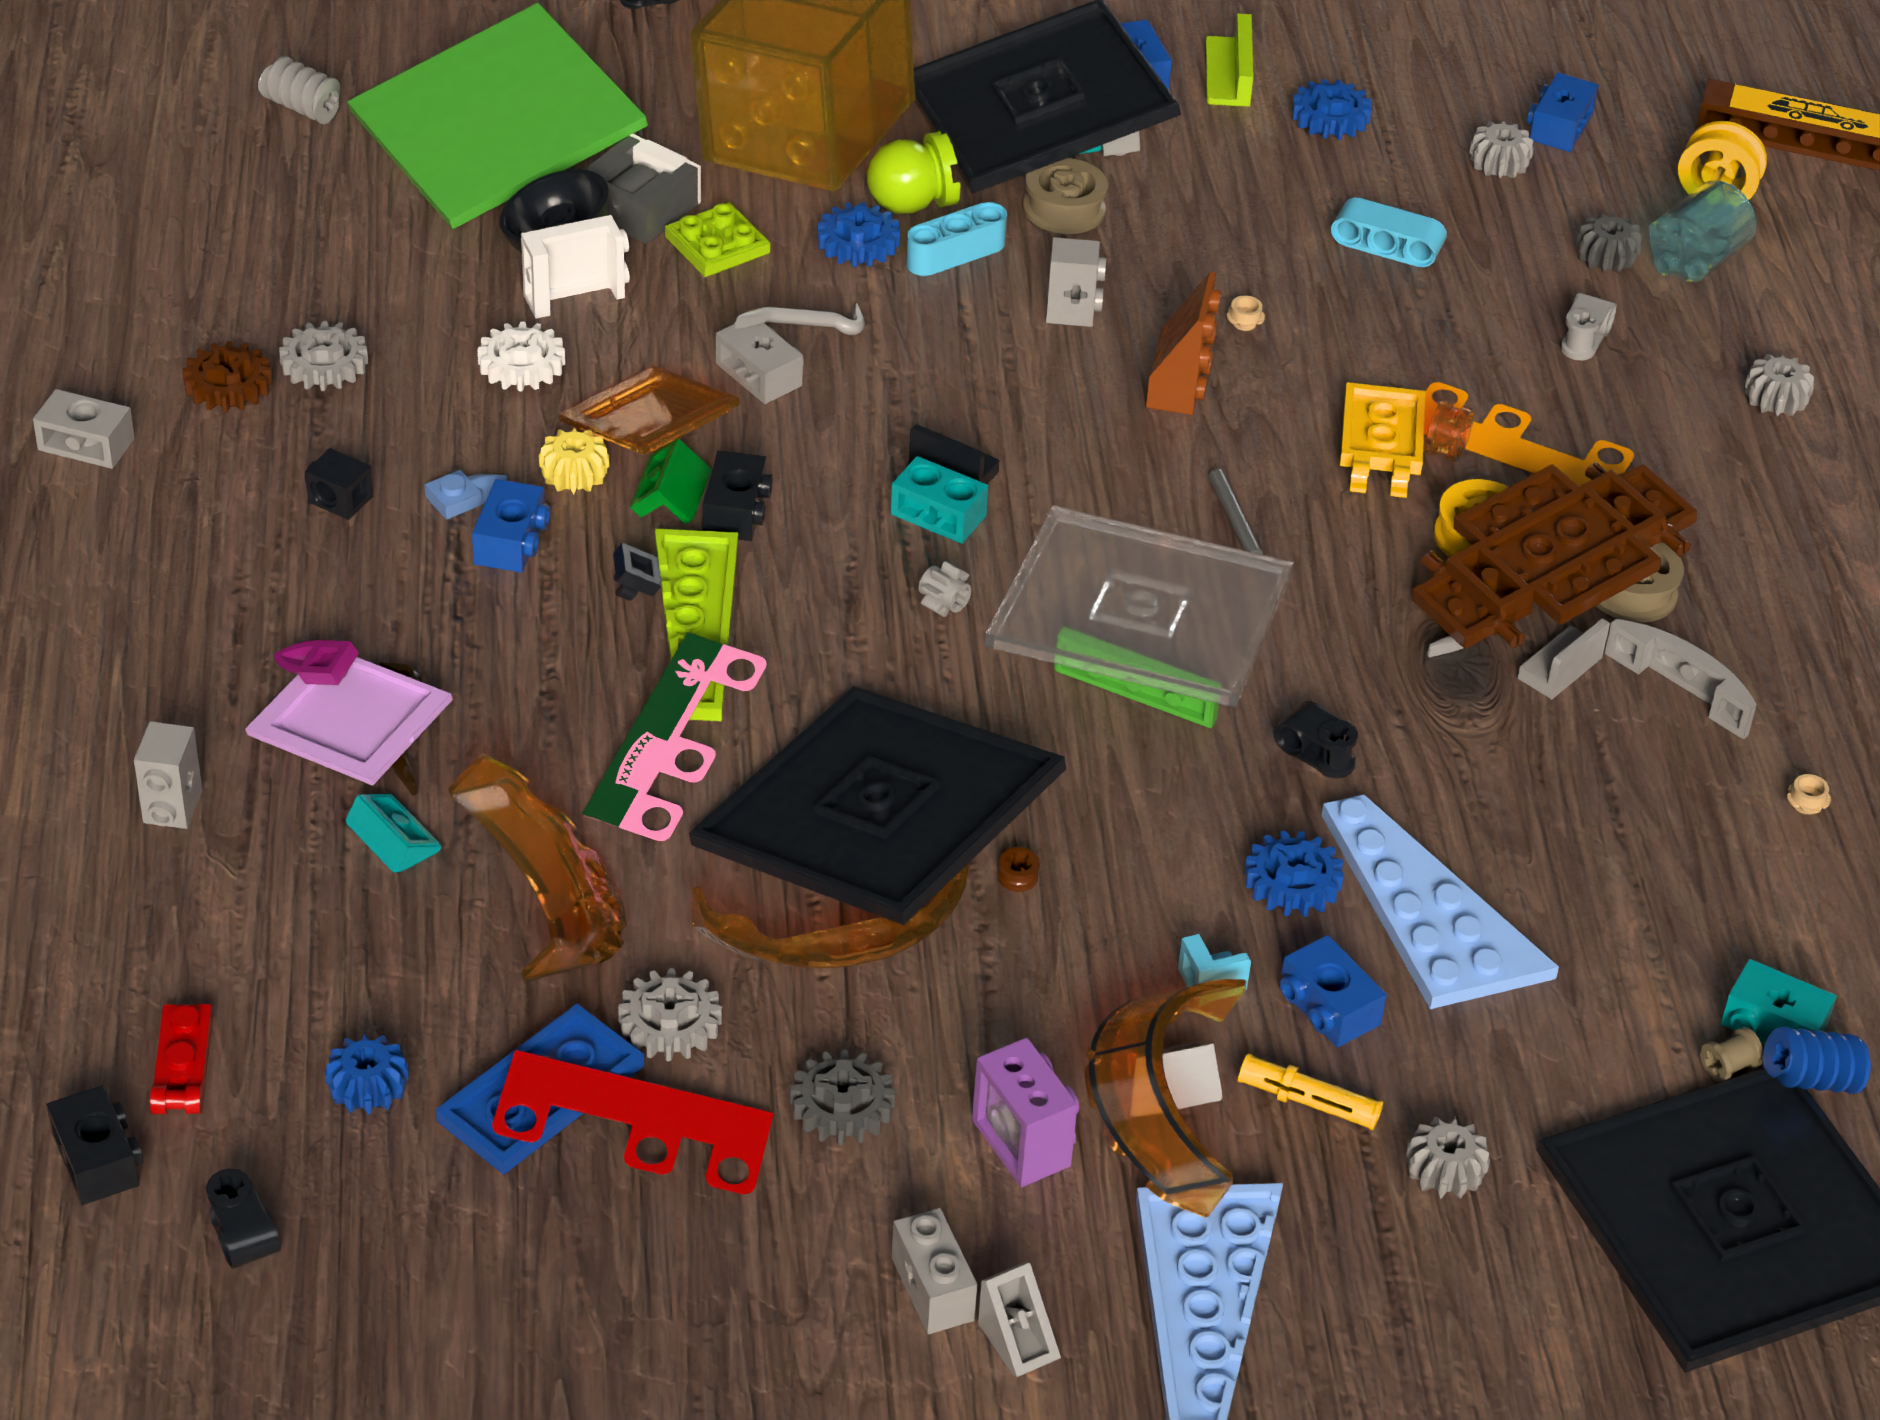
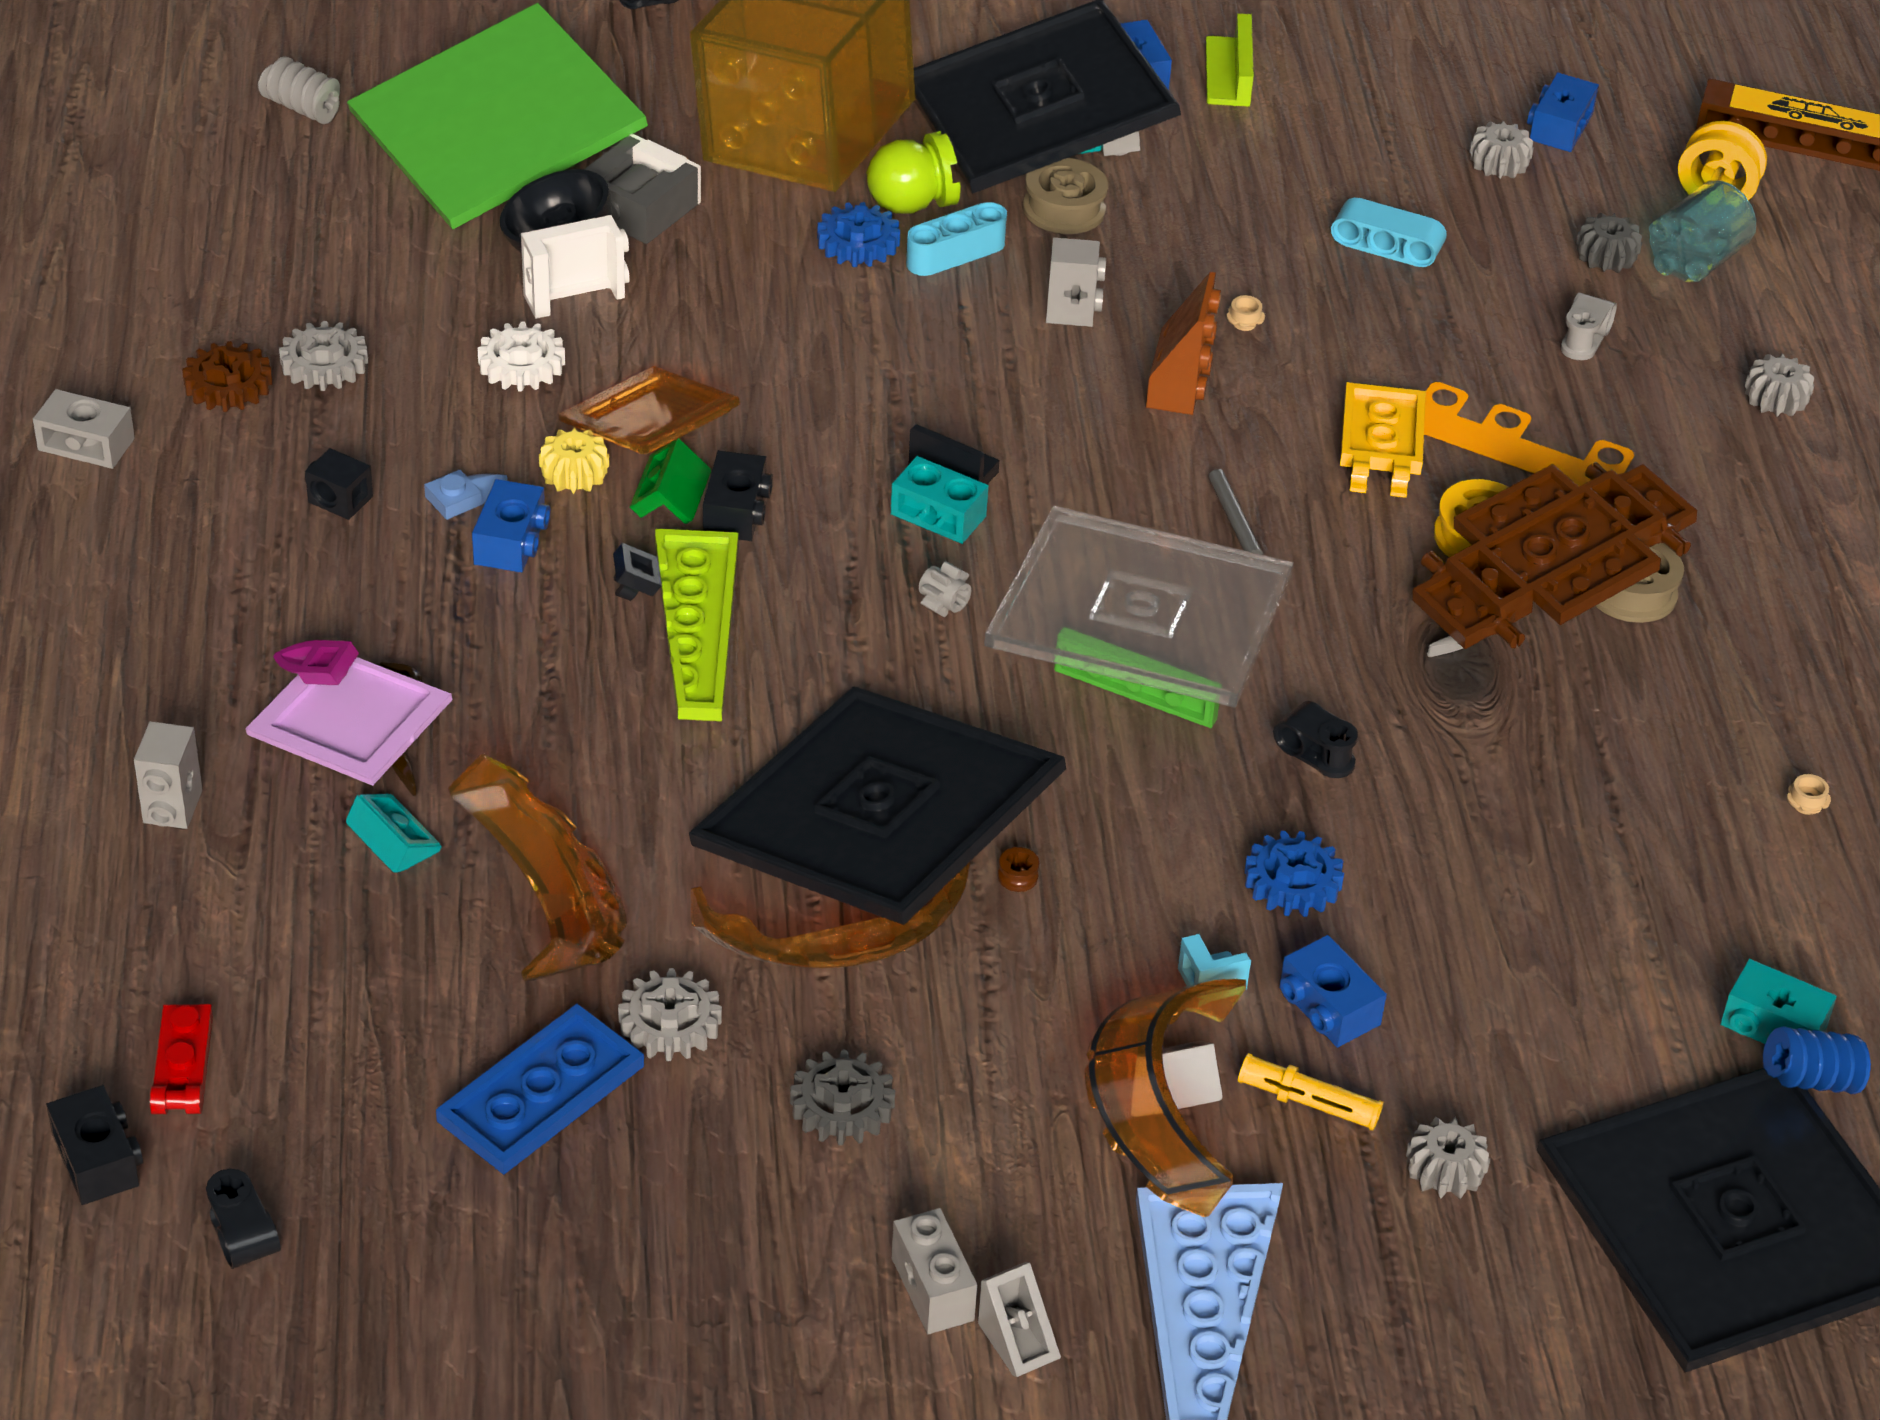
(366, 1074): blue gear -> none
(648, 1107): red piece -> none
(655, 736): piece -> none
(717, 239): lime tile -> none
(760, 360): light grey brick -> none
(803, 317): light grey piece -> none
(1025, 1111): medium lavender piece -> none
(1331, 109): blue gear -> none
(1438, 924): light blue wing -> none
(1449, 430): clear orange wheel -> none
(1564, 659): light grey panel -> none
(1686, 665): light grey slope -> none
(1732, 1054): dark tan bush -> none

